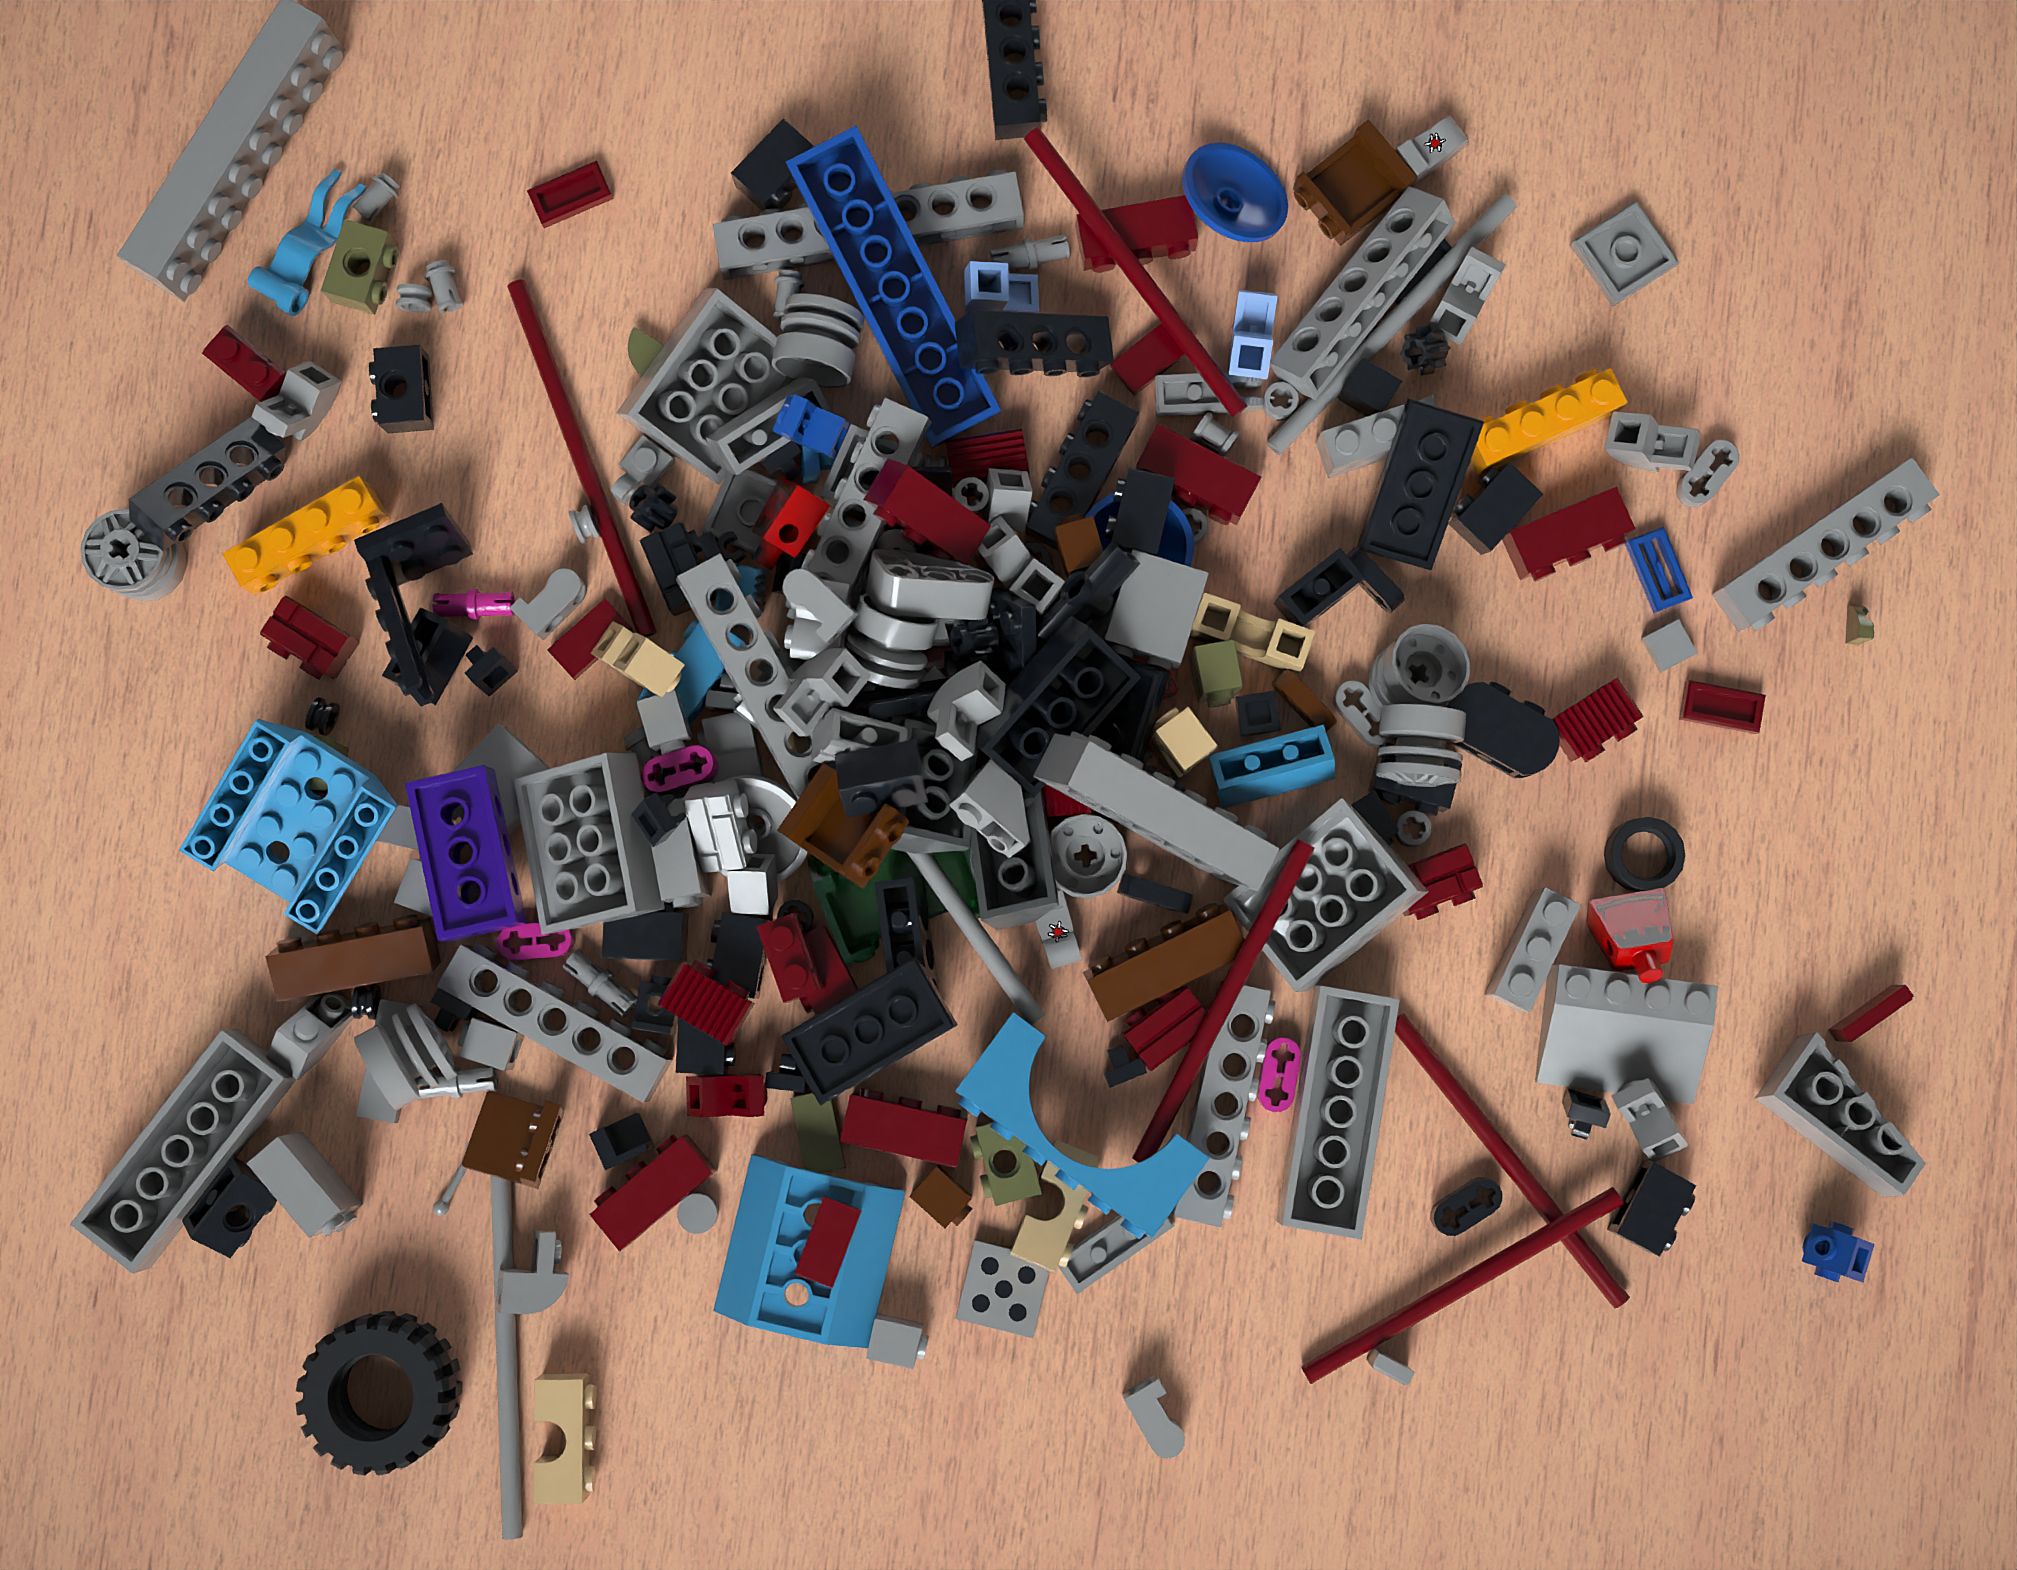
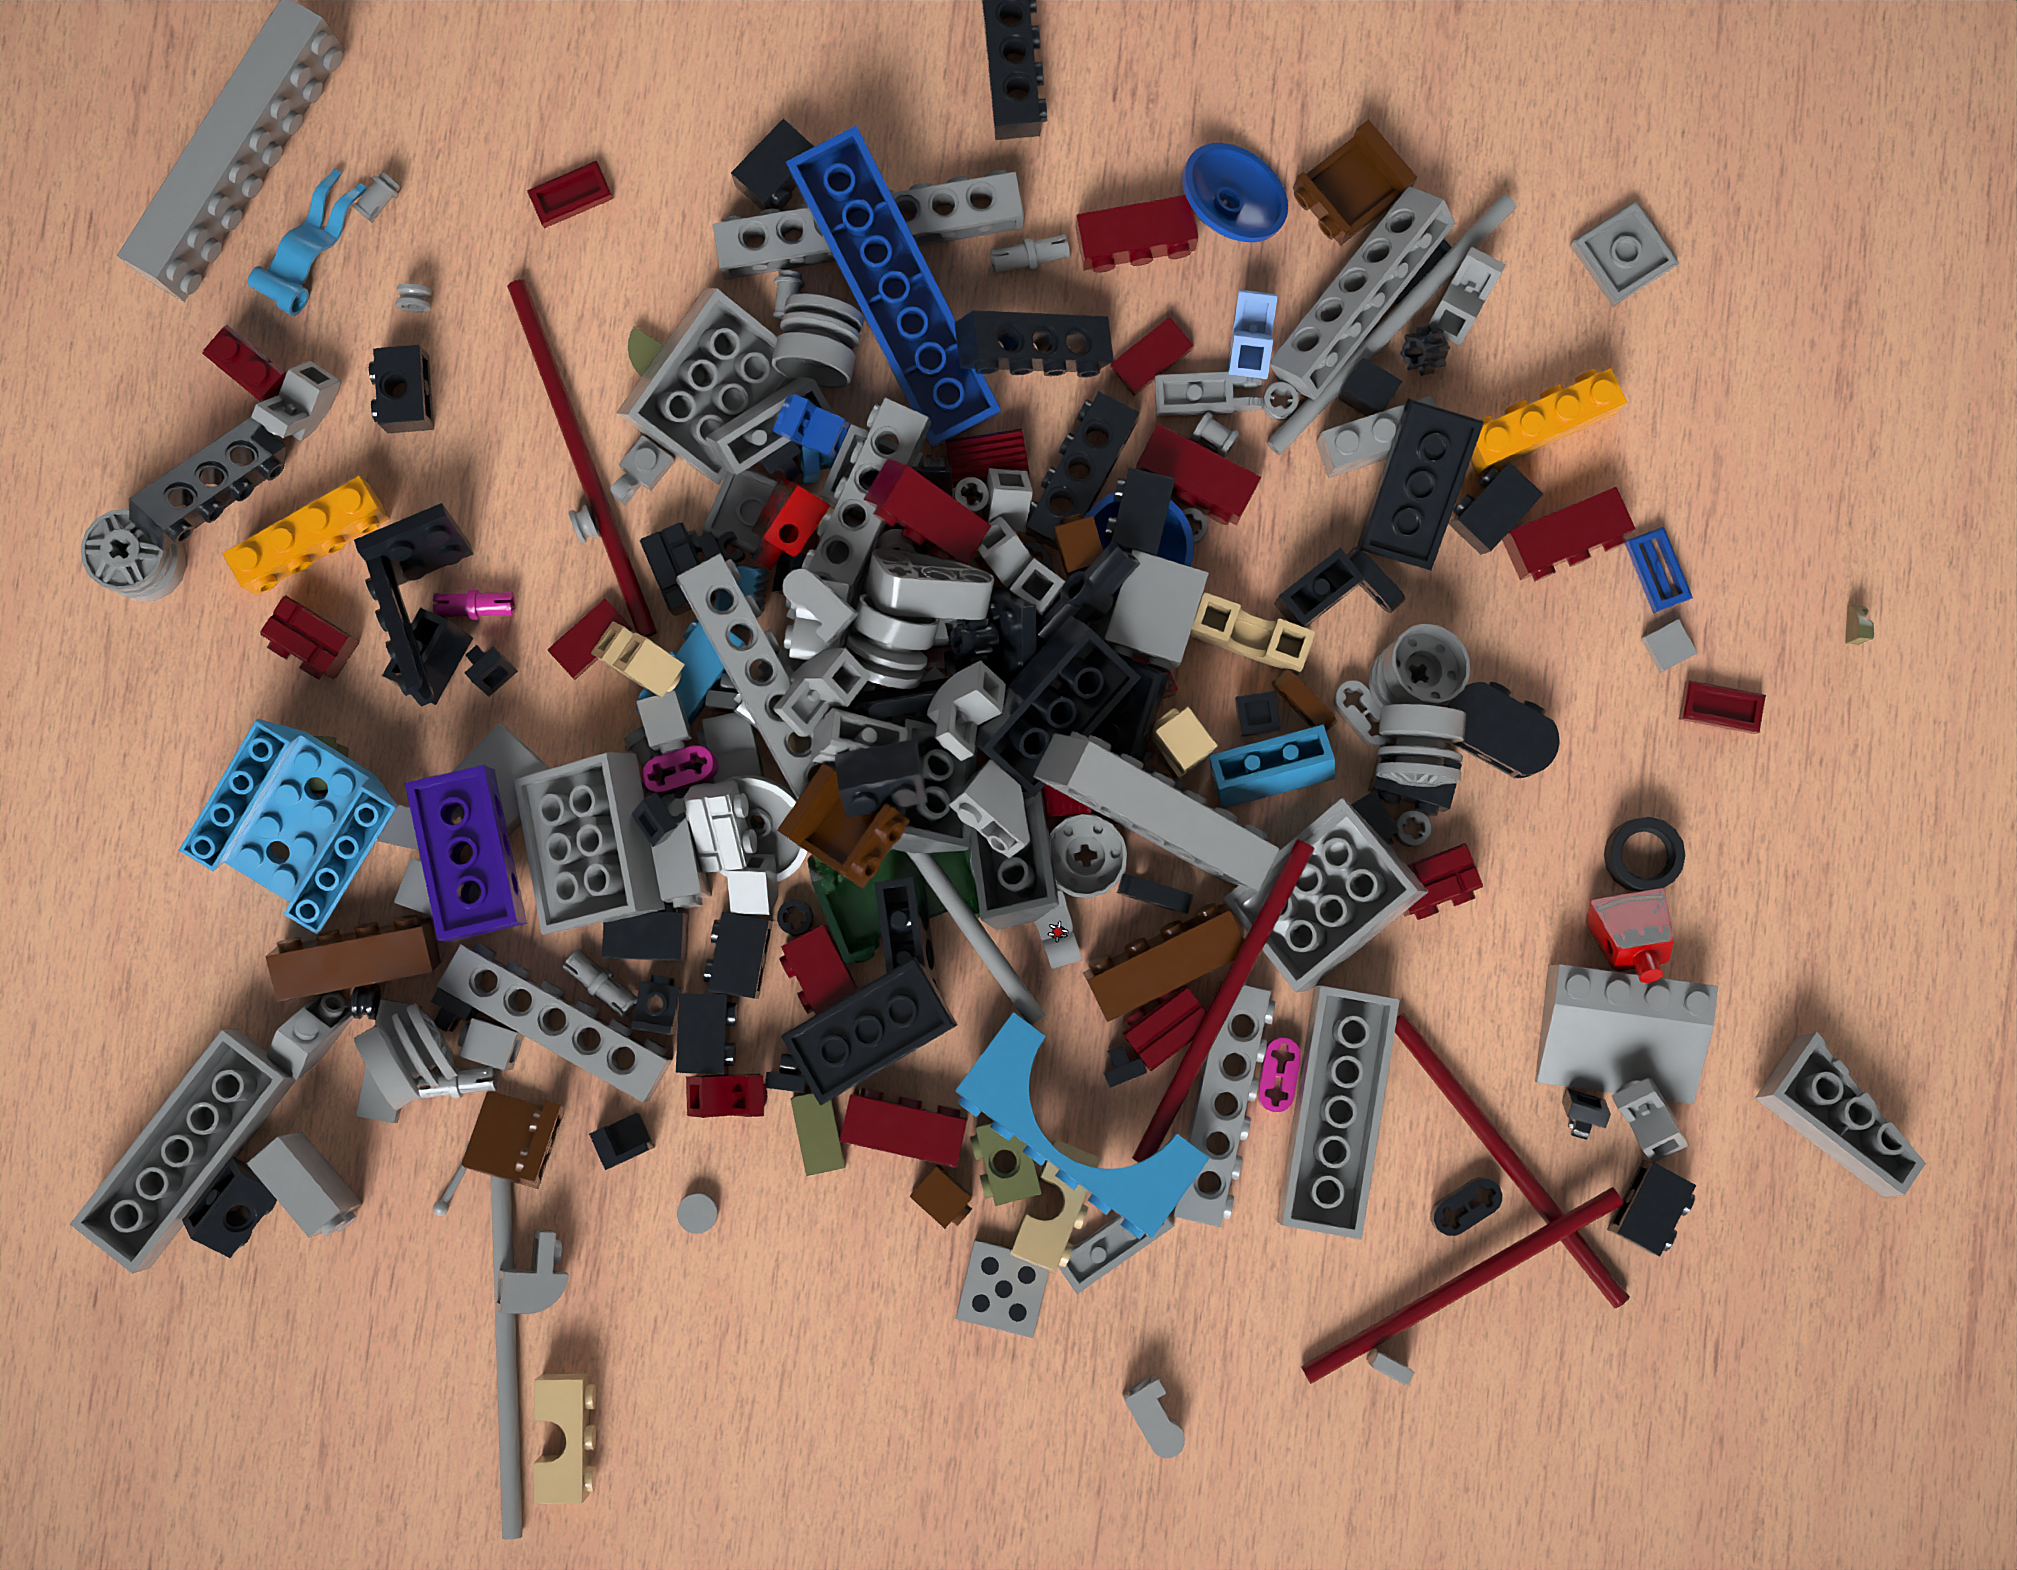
(322, 716): black bush -> none
(328, 1405): black tyre -> none
(355, 246): olive brick -> none
(443, 285): light grey pin -> none
(536, 950): dark pink beam -> none
(553, 604): light grey leg -> none
(651, 1190): dark red brick -> none
(653, 507): black gear -> none
(706, 1002): dark red brick -> none
(770, 1242): dark azure slope -> none
(790, 958): dark red brick -> none
(828, 1241): dark red tile -> none
(897, 1341): light grey brick -> none
(994, 289): light blue brick -> none
(1135, 272): dark red piece -> none
(1216, 673): olive brick -> none
(1433, 148): light grey leg -> none
(1532, 949): light grey brick -> none
(1595, 720): dark red brick -> none
(1649, 446): light grey brick -> none
(1714, 478): light grey beam -> none
(1836, 1252): blue brick -> none
(1871, 1013): dark red tile -> none
(1903, 485): light grey brick -> none

